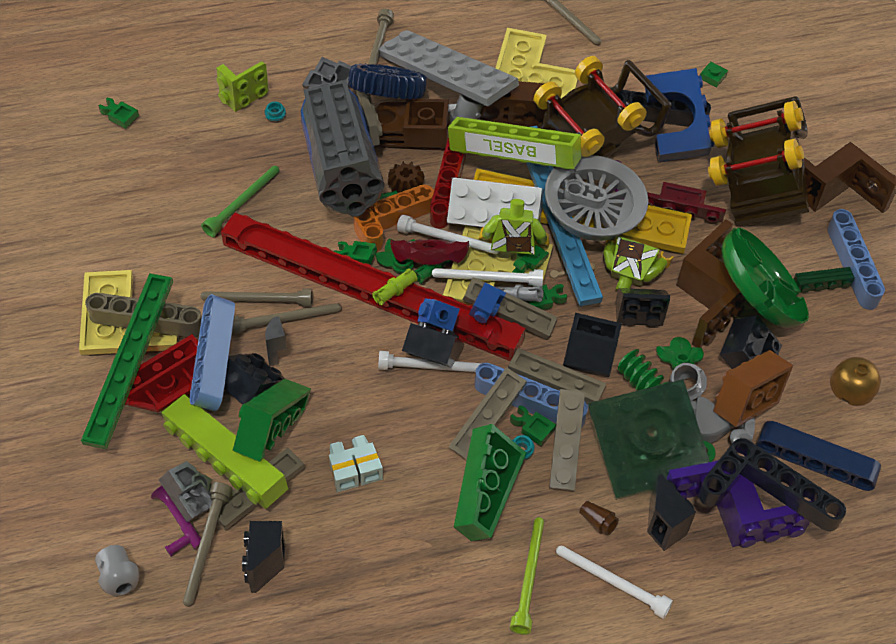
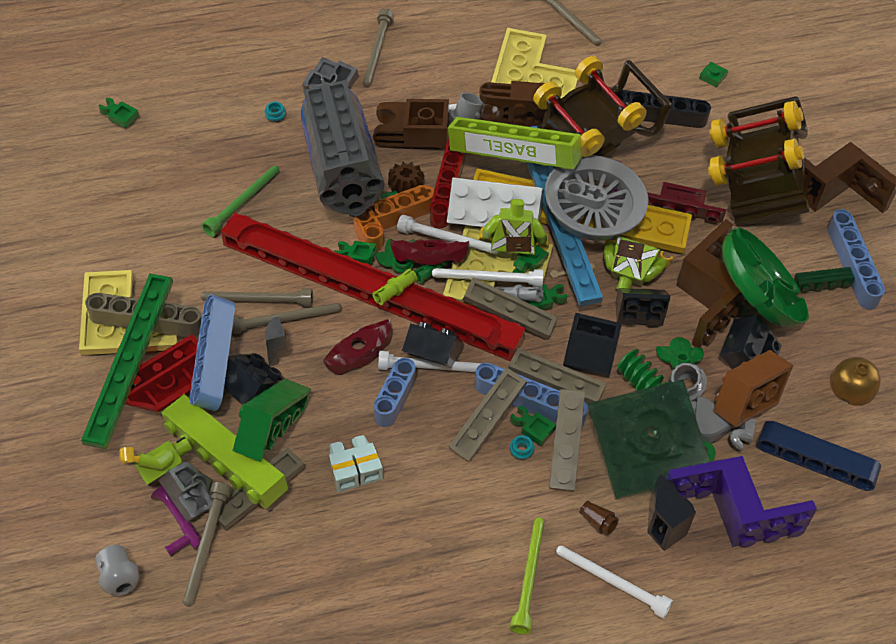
(158, 460): none -> lime torso
(244, 88): lime bracket -> none
(263, 553): black slope -> none
(345, 357): none -> dark red piece
(371, 117): dark tan plate -> none
(387, 81): dark blue gear -> none
(394, 401): none -> medium blue beam
(438, 314): blue brick -> none
(448, 67): light grey plate -> none
(487, 303): blue brick -> none
(487, 481): green wedge -> none
(694, 140): blue arch -> none
(770, 481): black beam -> none

